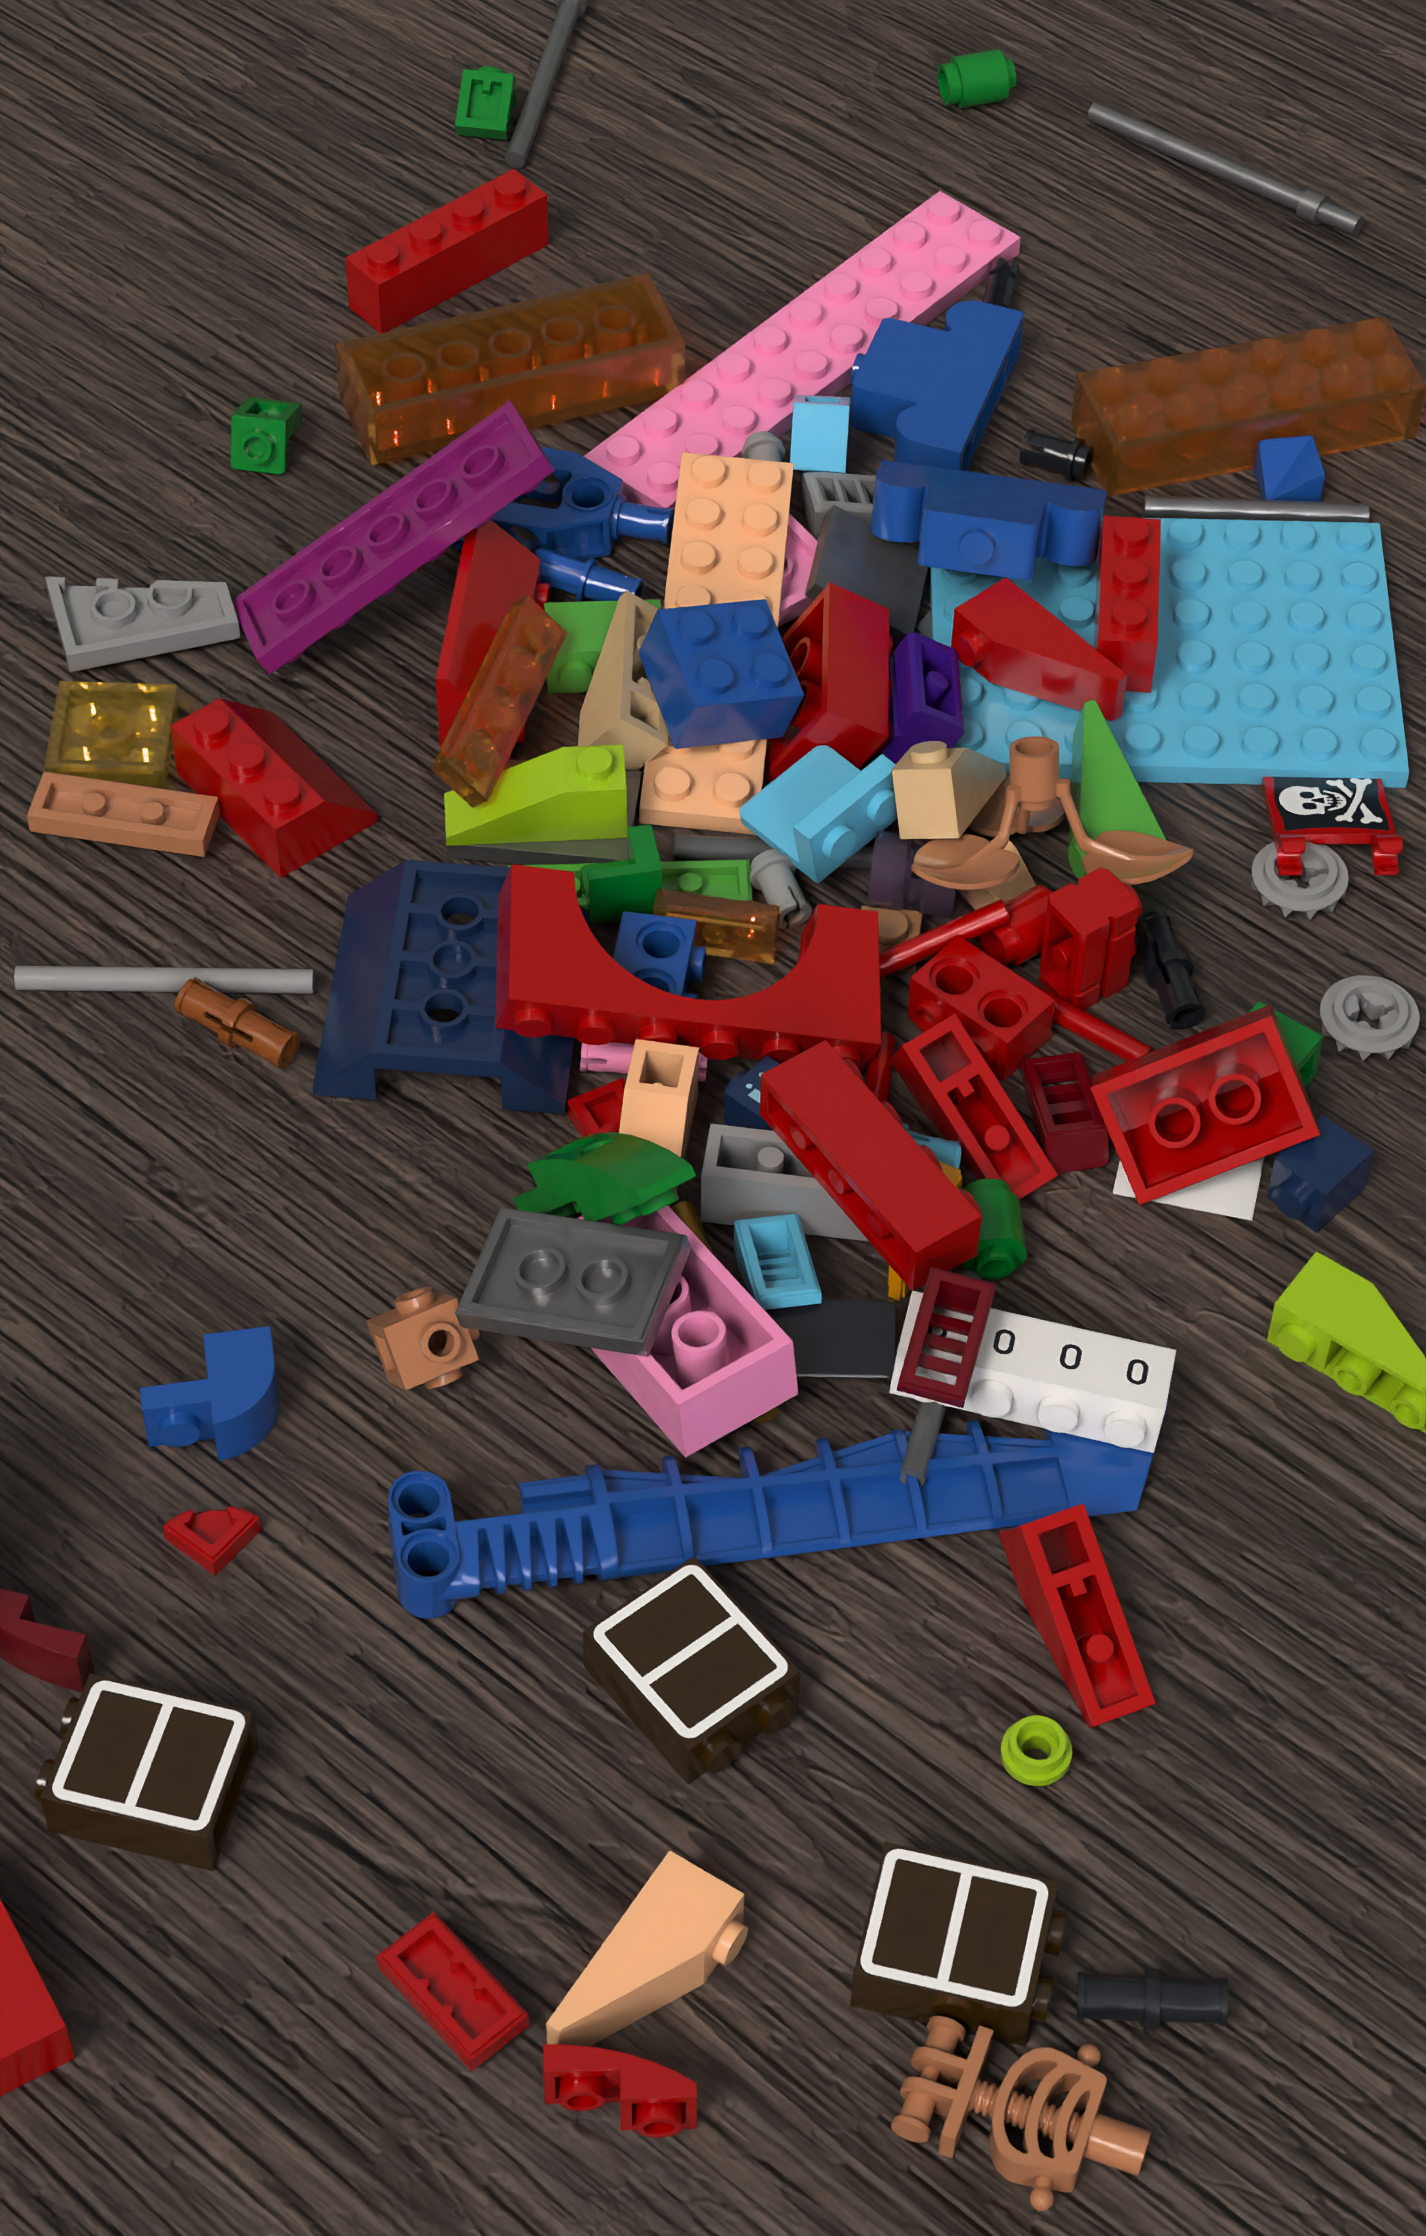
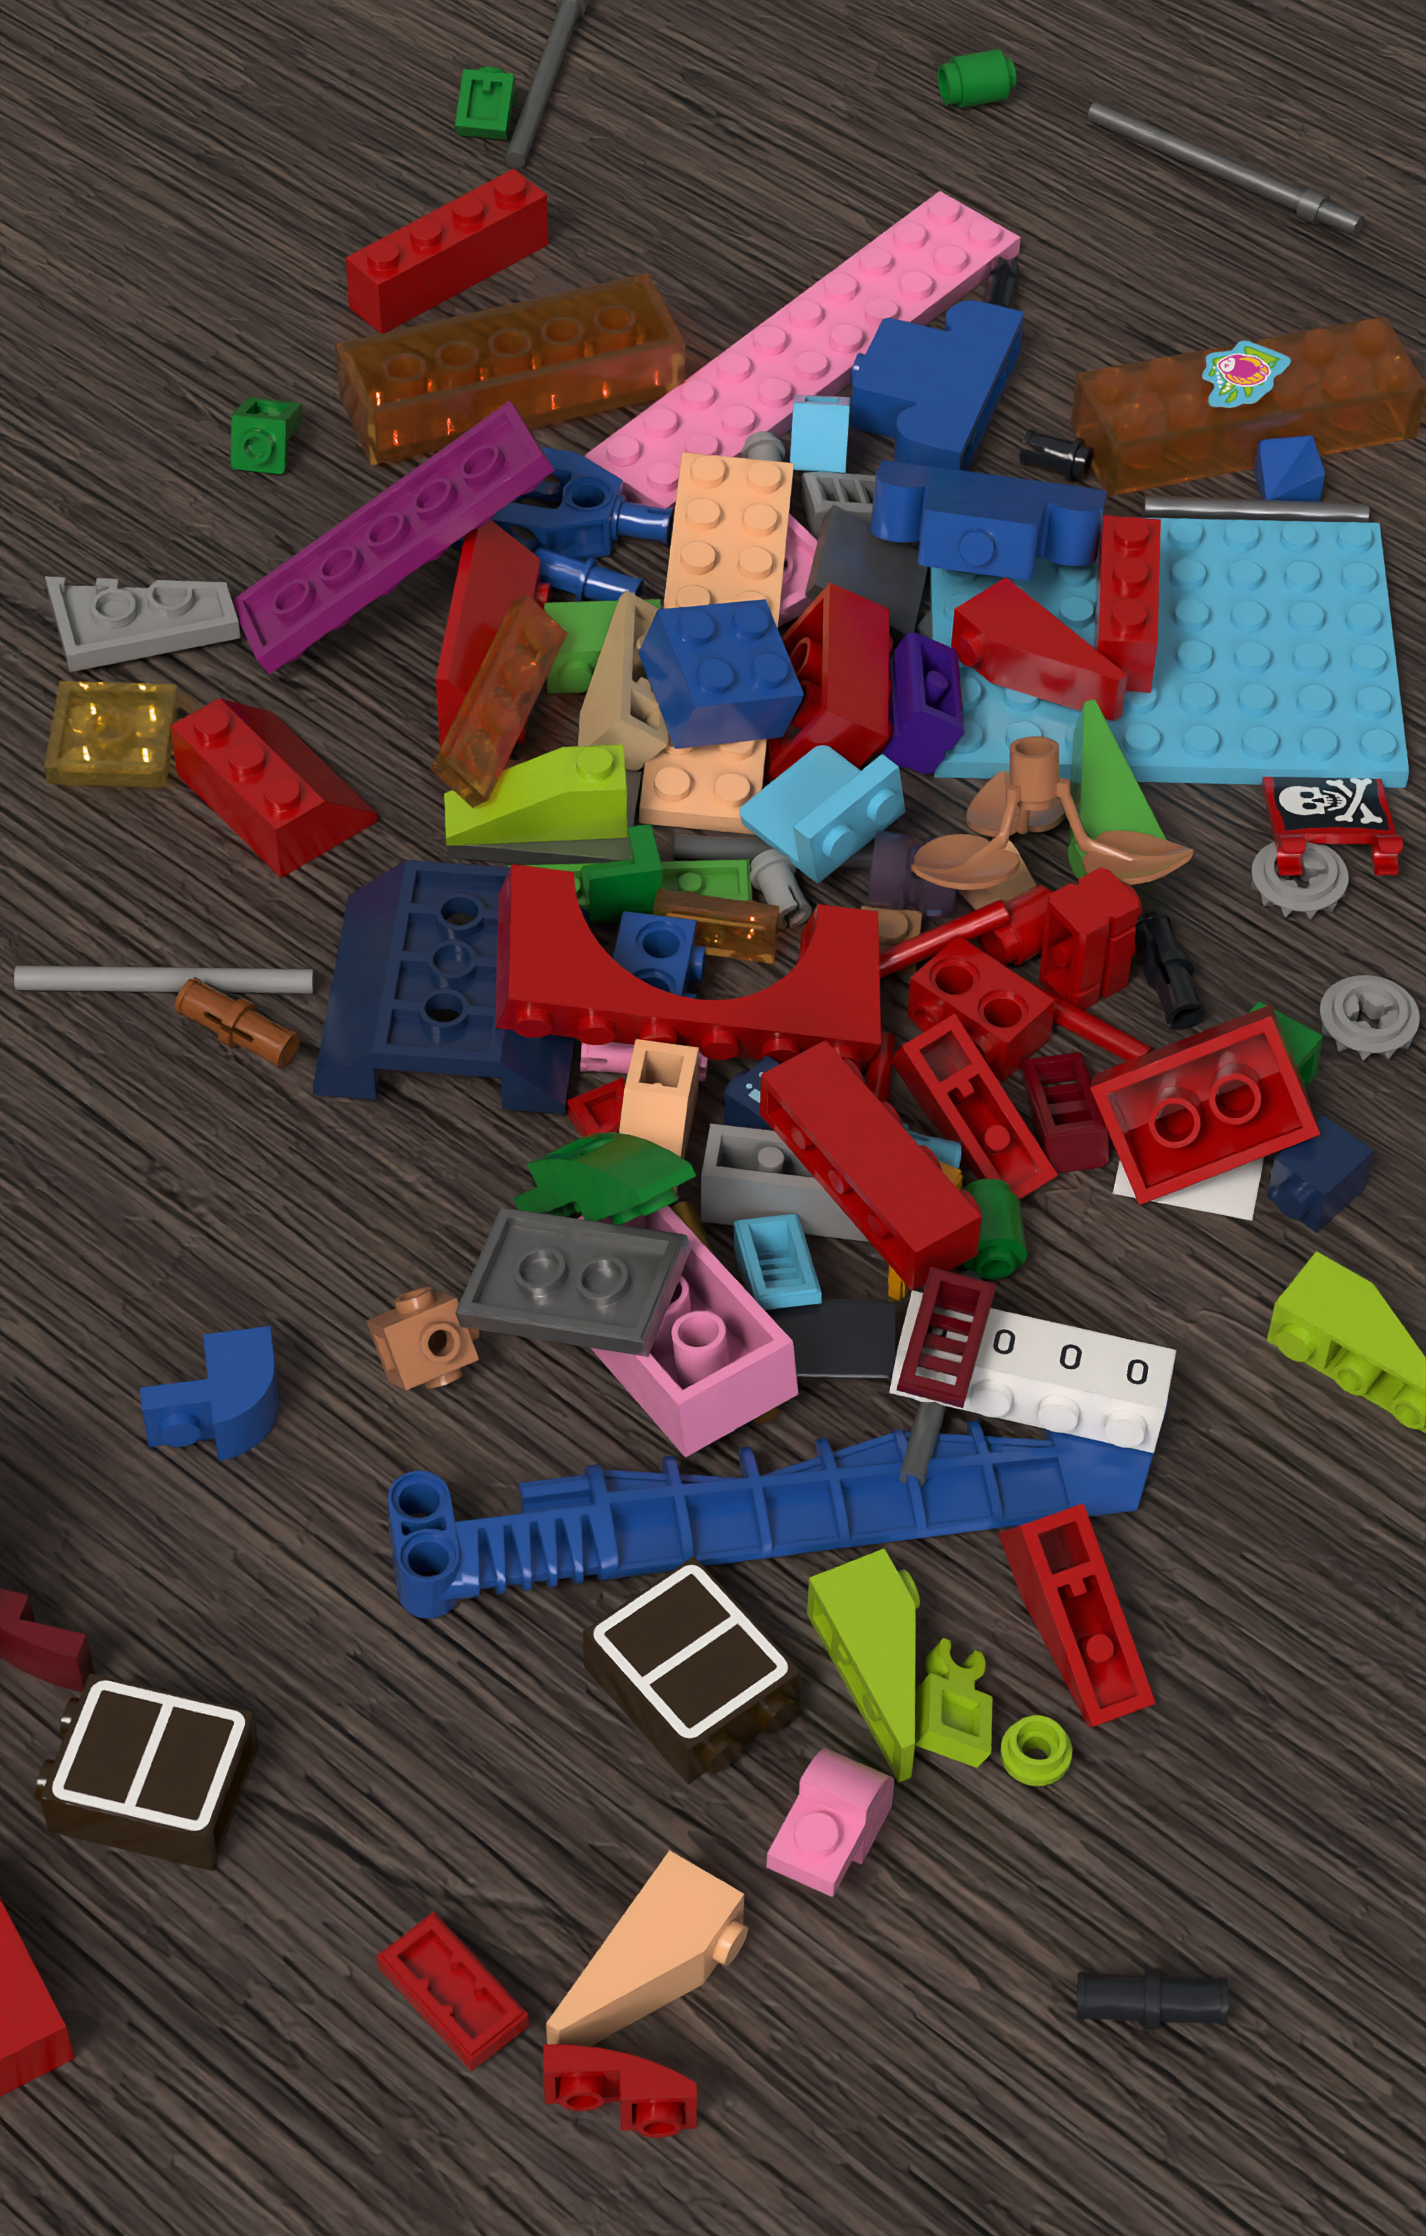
(123, 814): nougat plate -> none
(213, 1535): red tile -> none
(831, 1821): none -> bright pink brick
(869, 1631): none -> lime slope
(942, 789): tan slope -> none
(950, 1712): none -> lime plate
(957, 1943): dark brown brick -> none
(1091, 2135): nougat torso -> none
(1242, 374): none -> sticker

